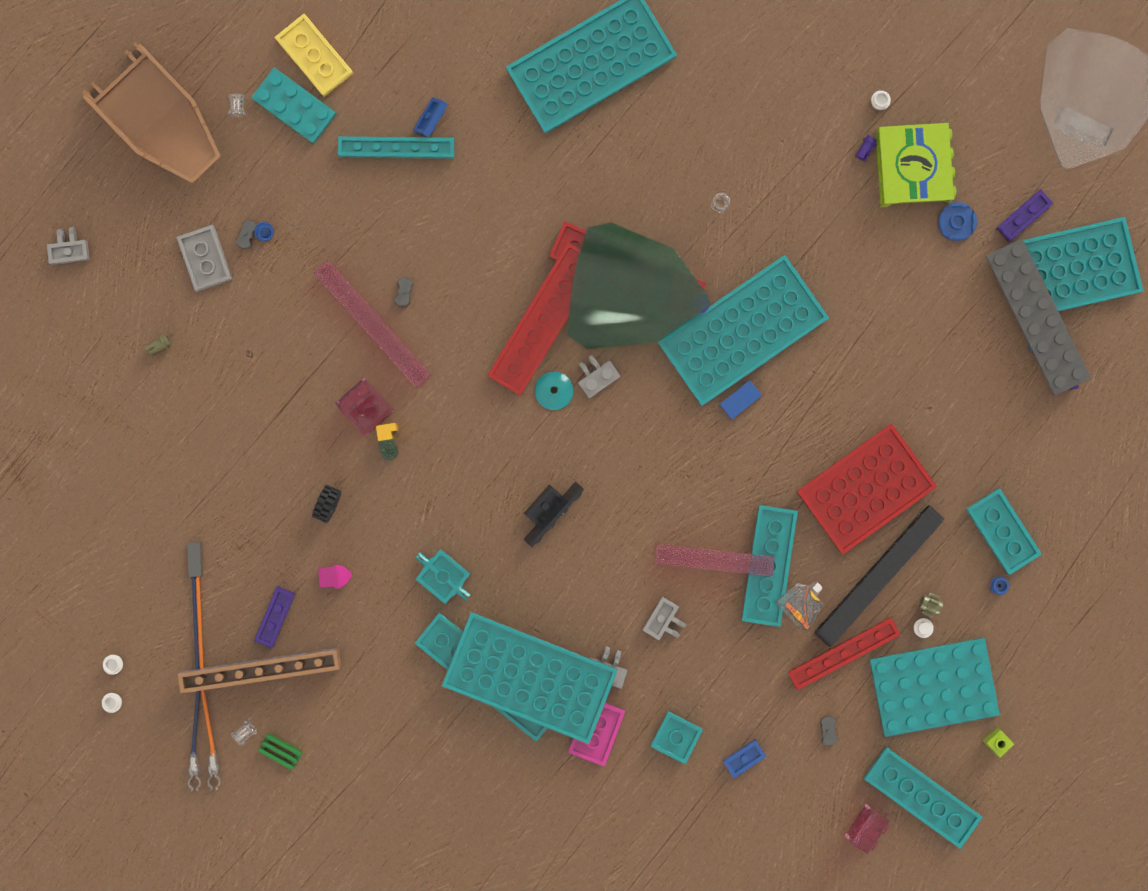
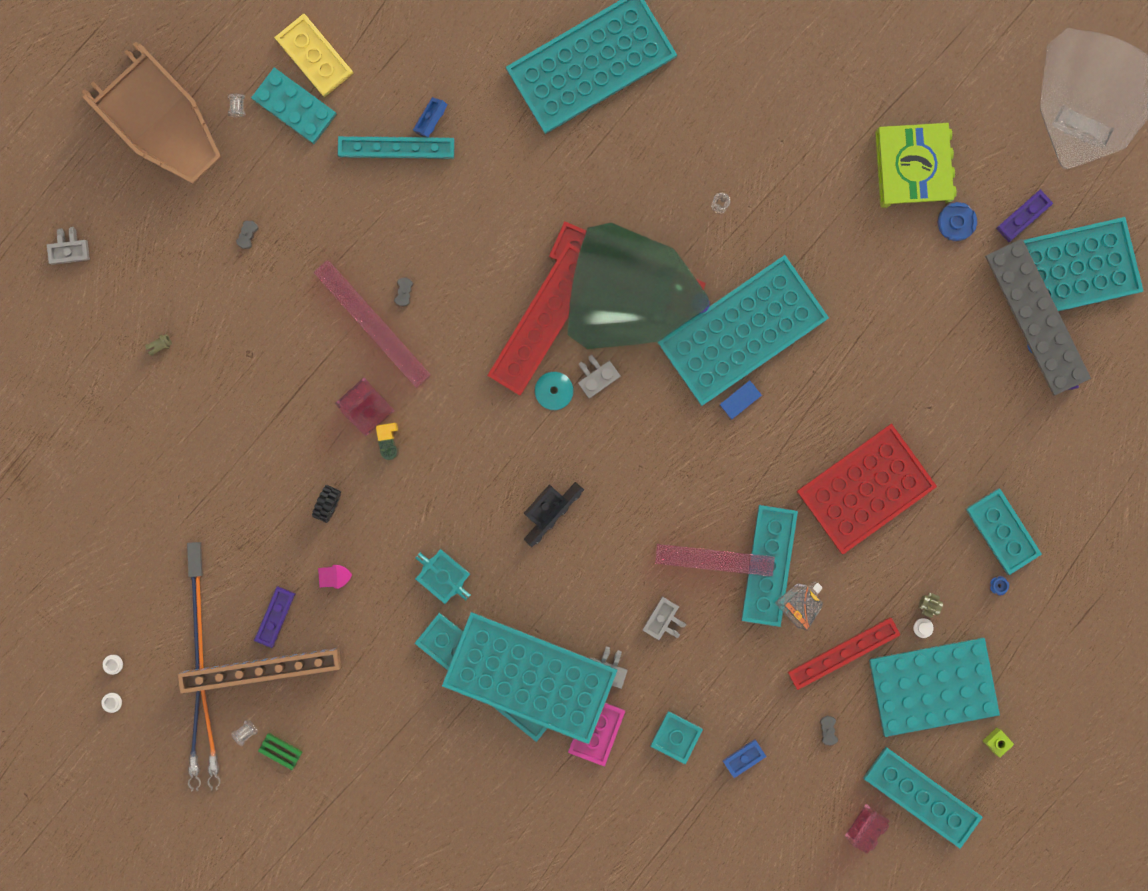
(204, 258): light grey tile -> none
(263, 231): blue plate -> none
(866, 148): dark purple pin -> none
(879, 575): black beam -> none
(880, 100): white plate -> none

